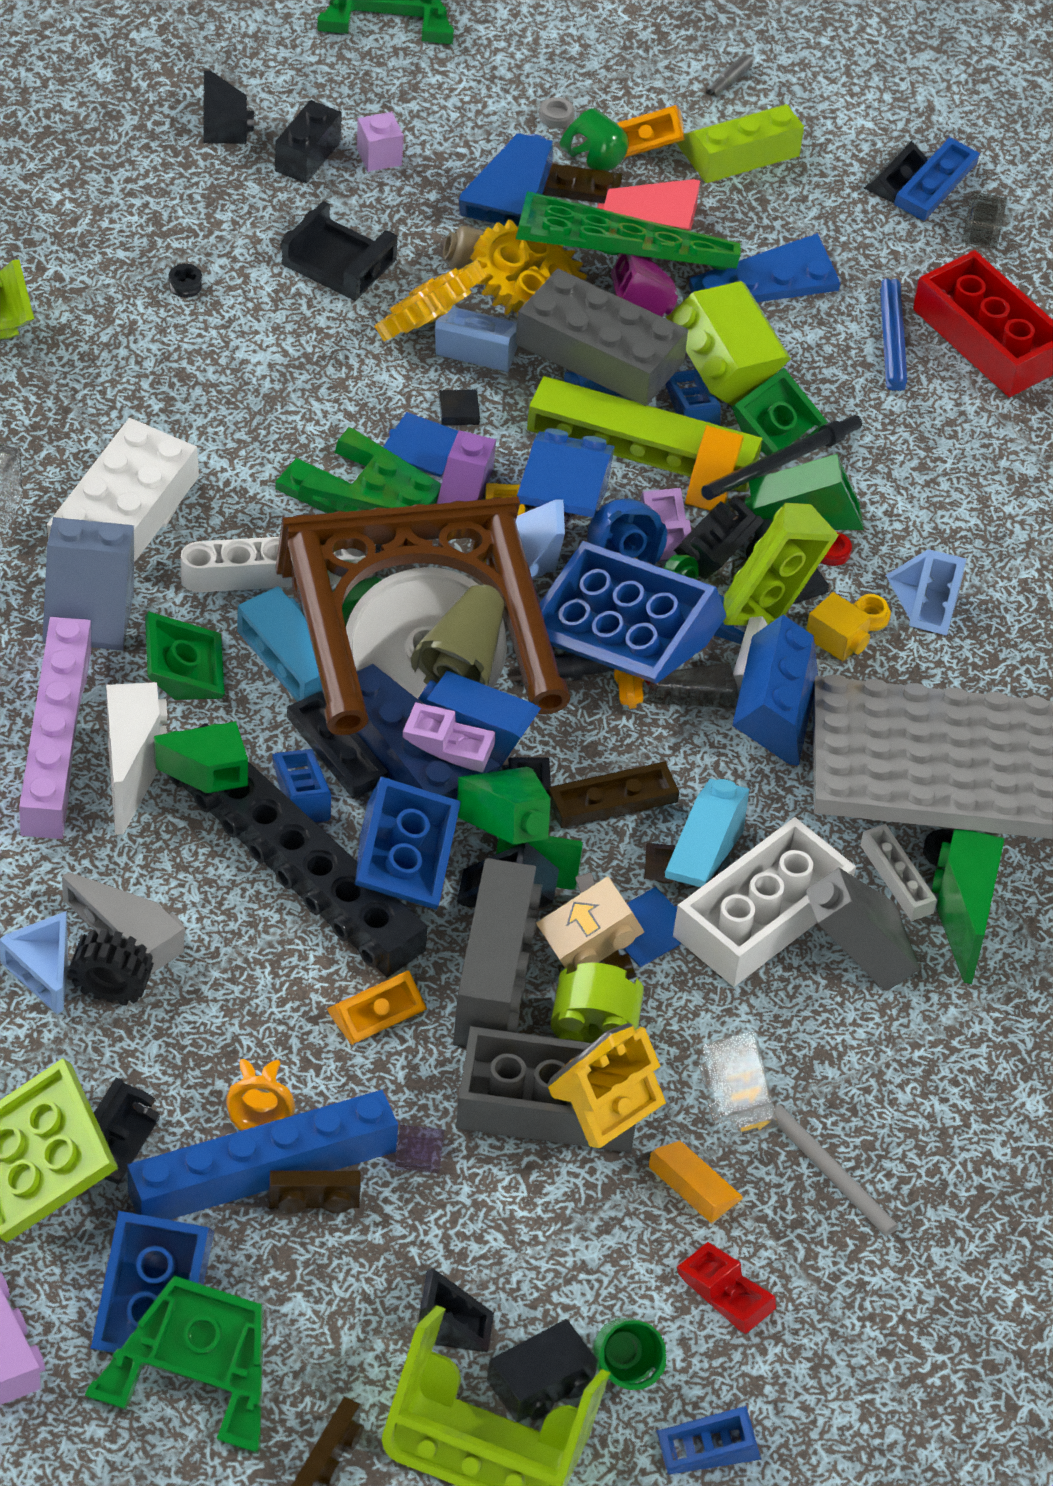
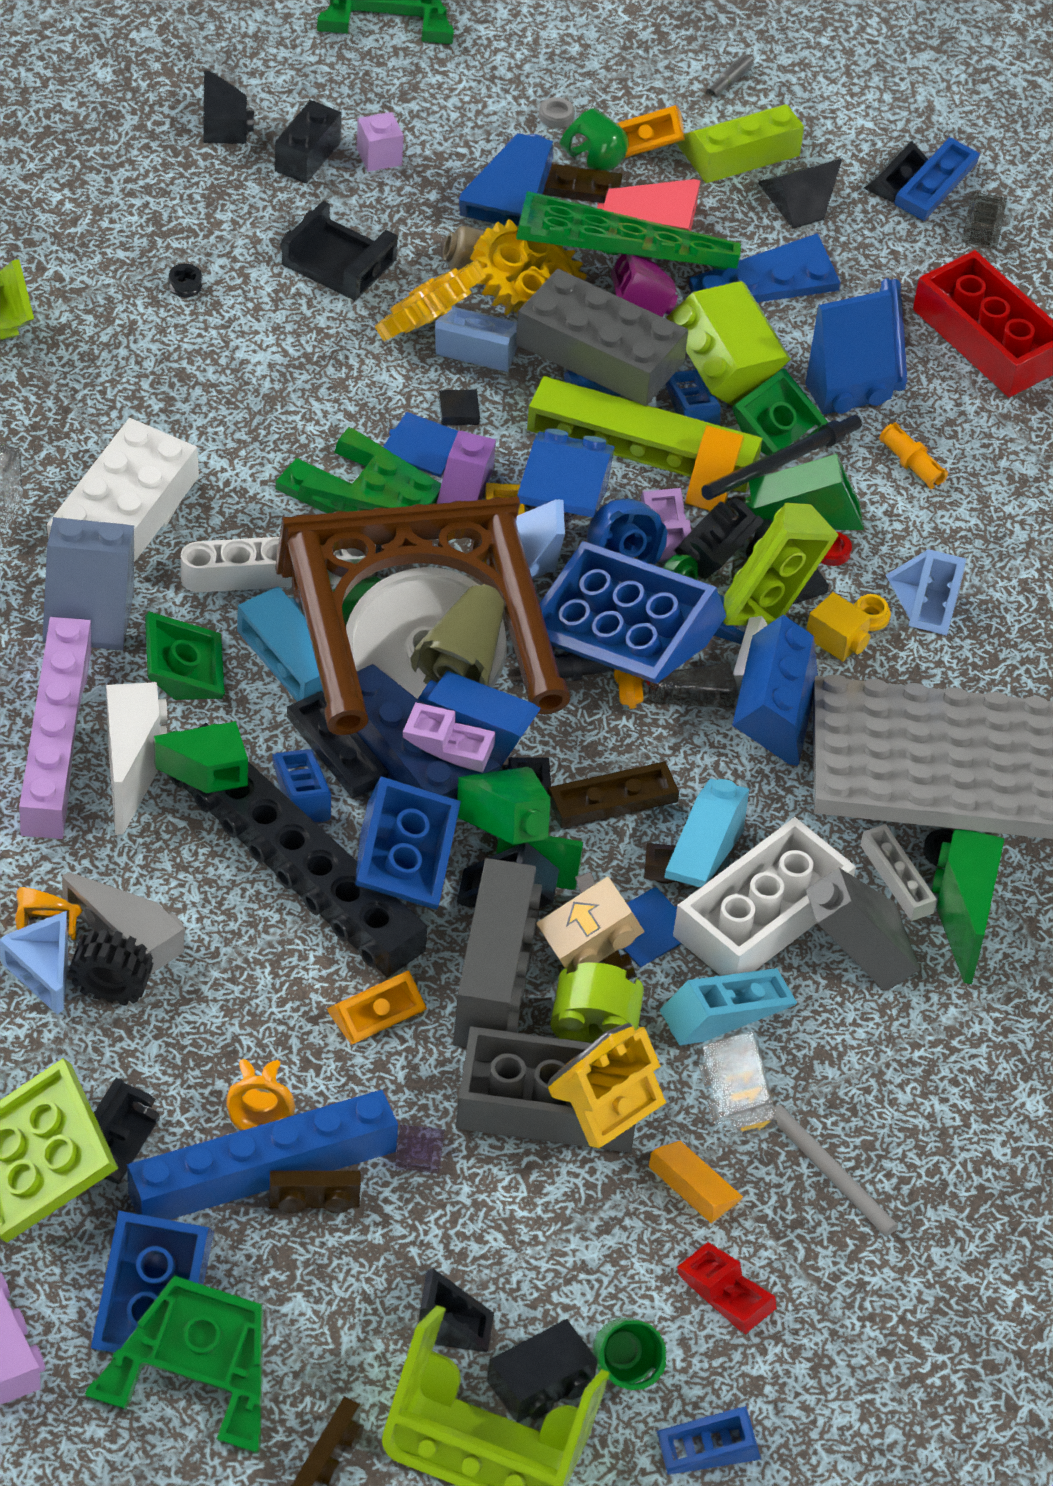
(42, 904): none -> light orange piece
(724, 1003): none -> medium azure slope
(803, 193): none -> black slope
(852, 353): none -> blue slope
(913, 455): none -> light orange pin

